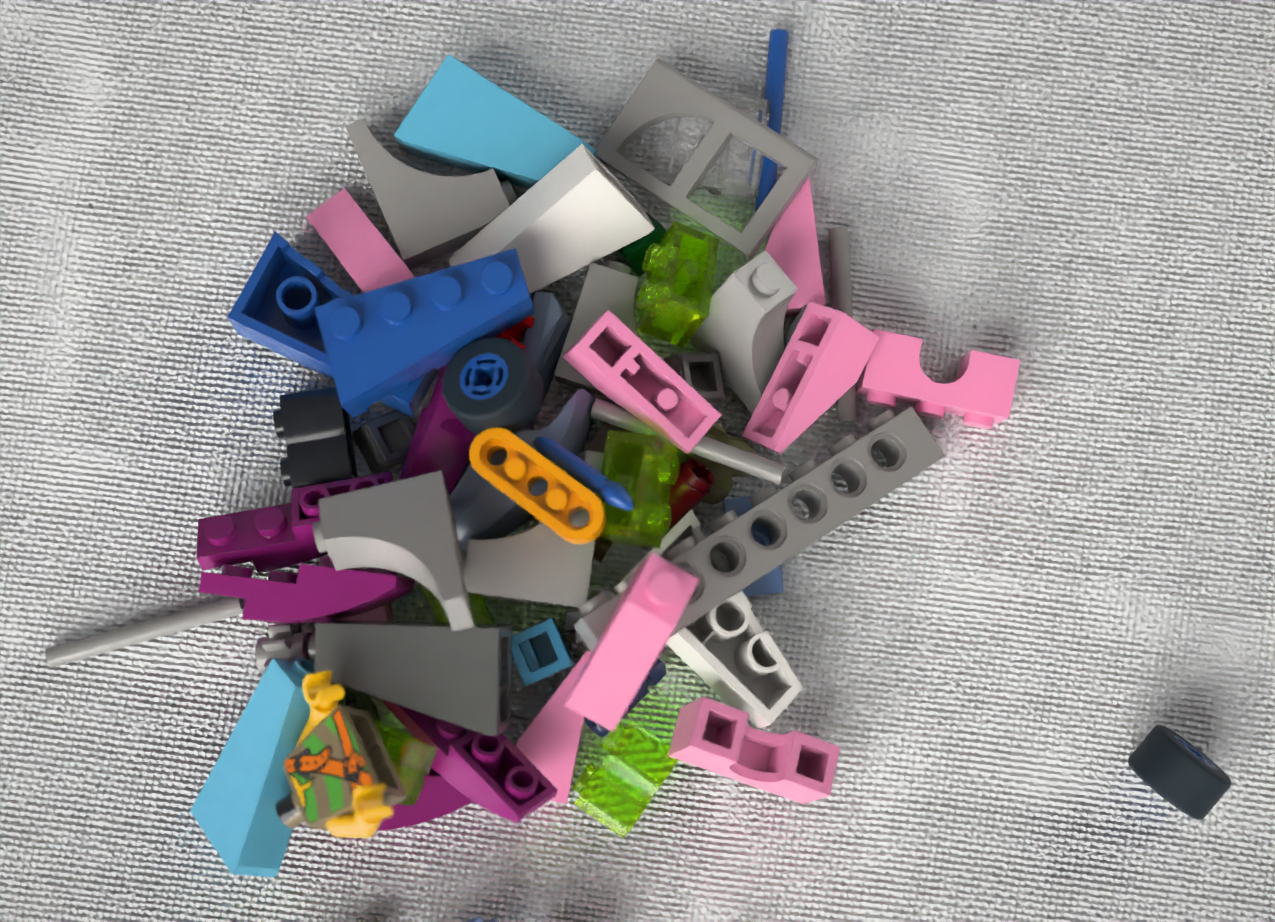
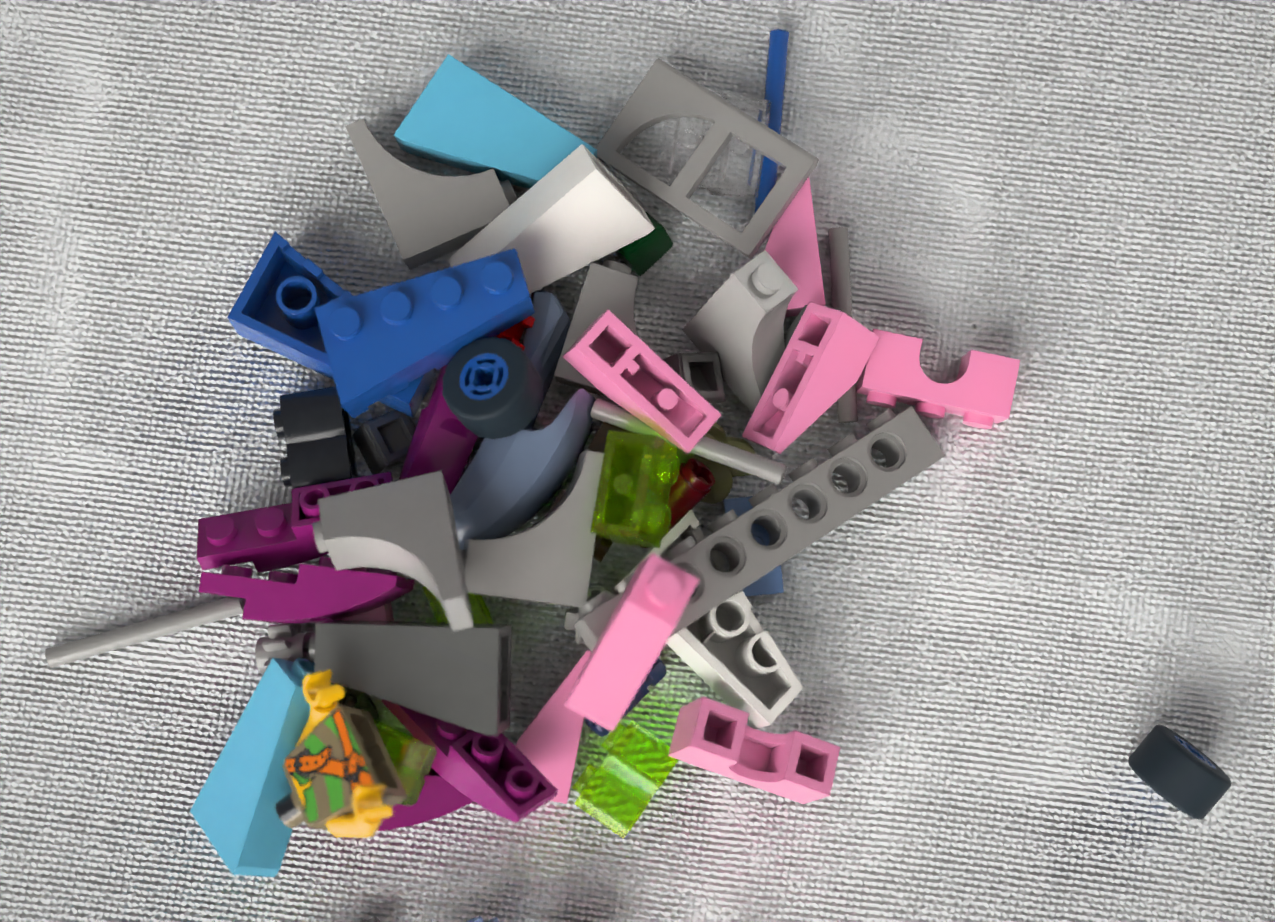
(358, 243): bright pink slope -> none
(522, 470): light orange plate -> none
(540, 651): dark azure brick -> none
(609, 491): blue piece -> none
(677, 284): clear neon green brick -> none

